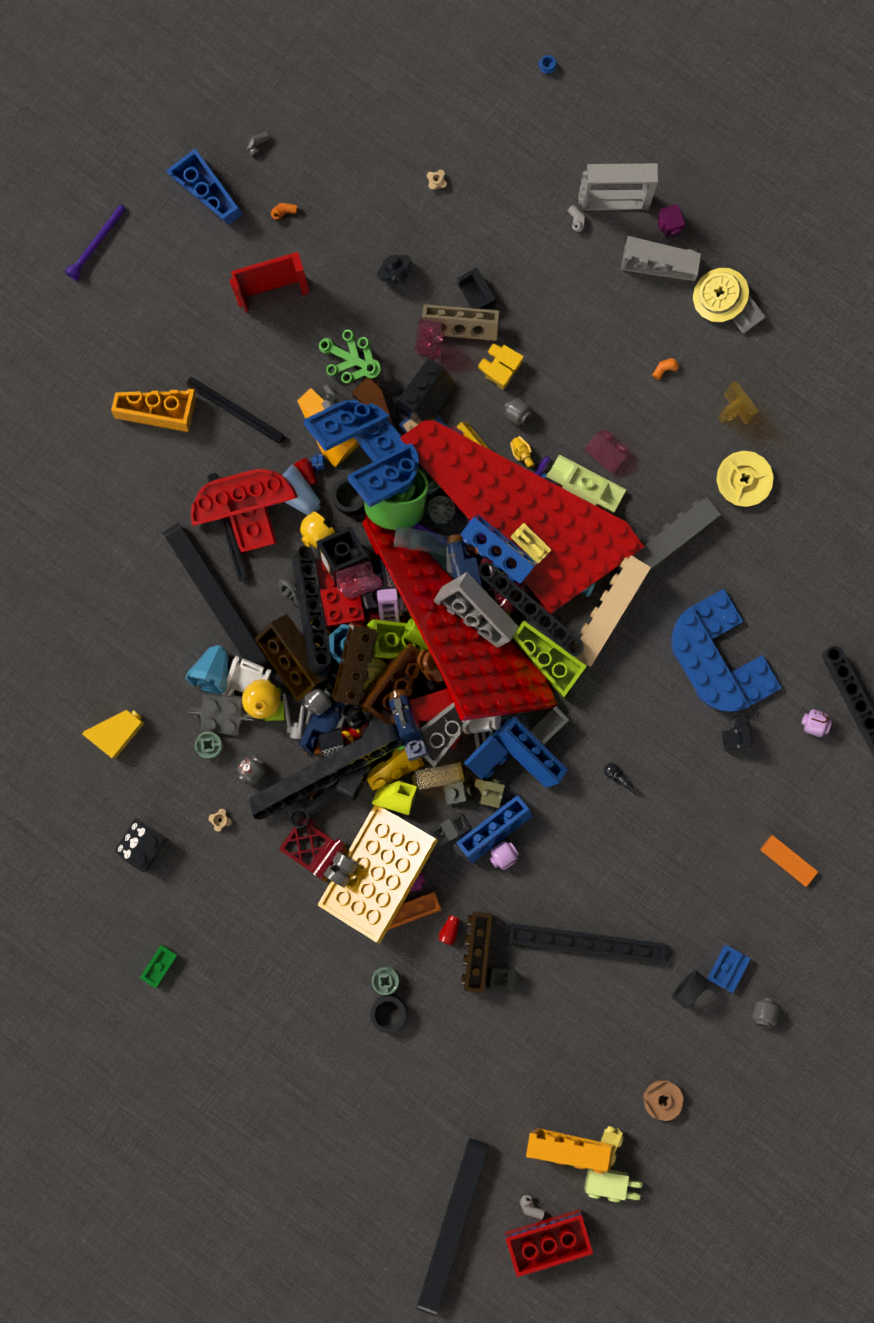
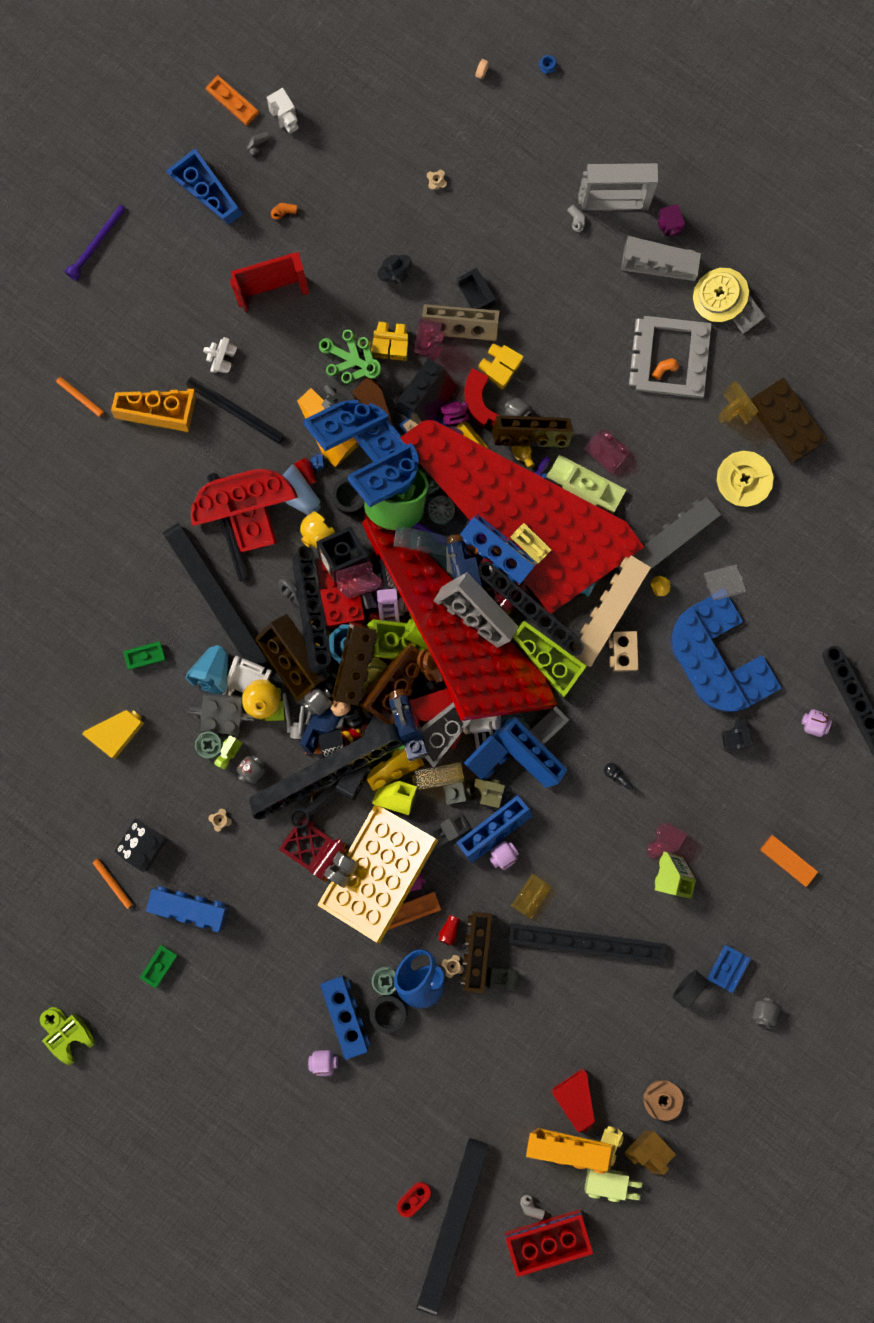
(58, 1027): none -> lime piece
(79, 396): none -> orange bar
(112, 883): none -> orange bar
(144, 655): none -> green plate
(188, 909): none -> blue wedge
(219, 364): none -> white hips
(228, 751): none -> lime plate
(232, 100): none -> orange tile
(281, 104): none -> white hips
(322, 1063): none -> lavender head
(339, 708): none -> light nougat tile
(349, 1047): none -> blue brick
(398, 341): none -> yellow hips
(414, 1199): none -> red plate
(421, 986): none -> blue piece
(453, 961): none -> tan plate
(455, 412): none -> magenta wheel
(473, 392): none -> red arch
(482, 69): none -> light nougat tile
(531, 896): none -> clear yellow slope
(532, 431): none -> dark brown brick
(575, 1100): none -> red slope
(629, 651): none -> tan brick
(651, 1152): none -> pearl gold plate
(660, 585): none -> yellow piece
(668, 840): none -> clear pink slope
(674, 876): none -> lime slope
(697, 356): none -> light grey hinge
(724, 582): none -> clear piece
(787, 421): none -> dark brown brick

